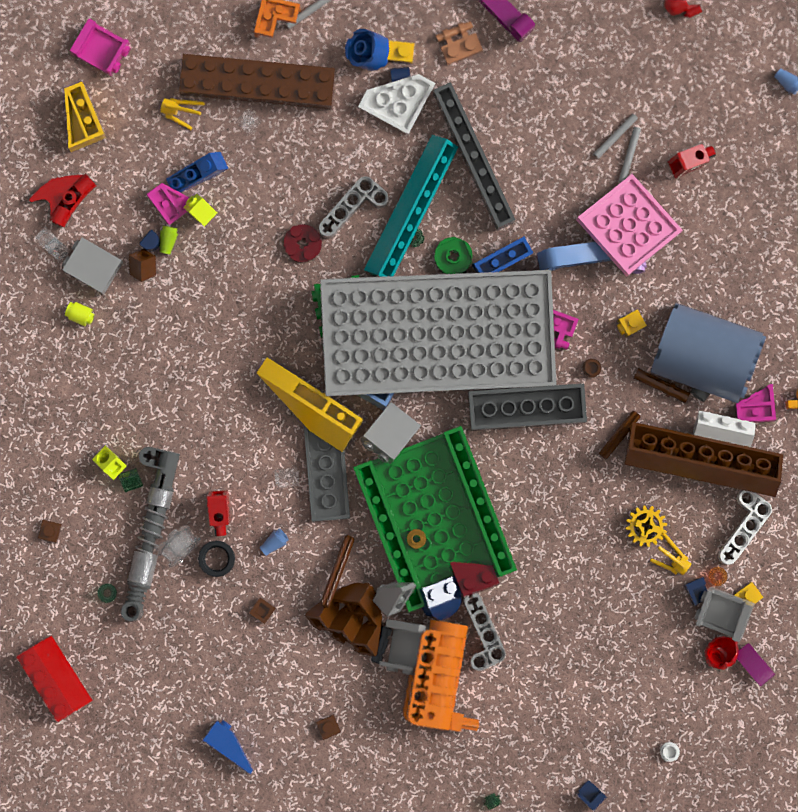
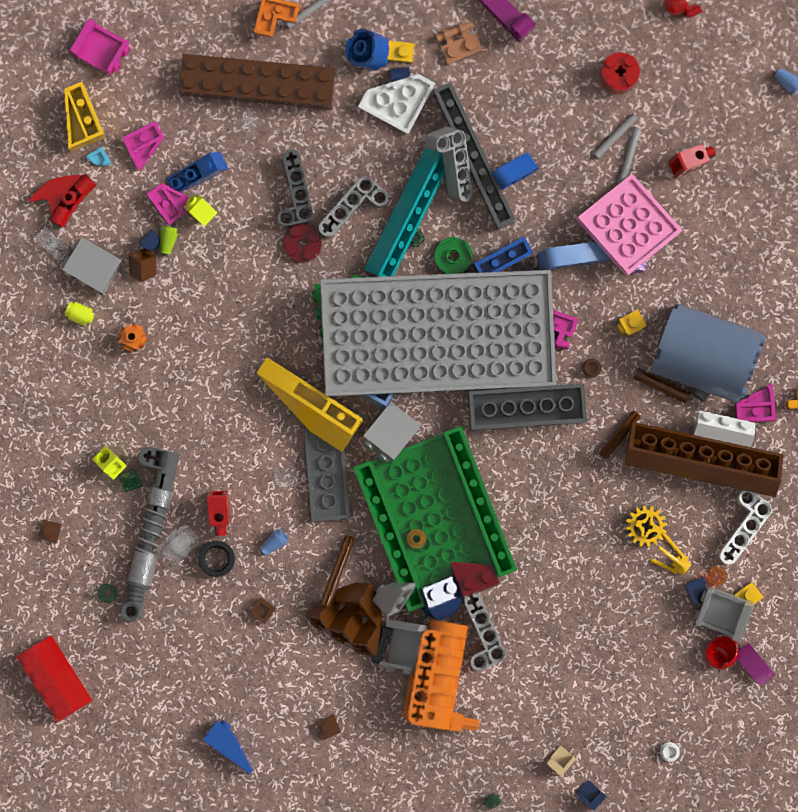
(99, 157): none -> medium azure tile
(138, 342): none -> orange brick
(143, 143): none -> dark pink wing
(171, 108): yellow plant -> none
(296, 187): none -> dark grey beam
(453, 147): none -> light grey beam
(515, 171): none -> blue beam
(560, 760): none -> tan panel
(610, 78): none -> red brick

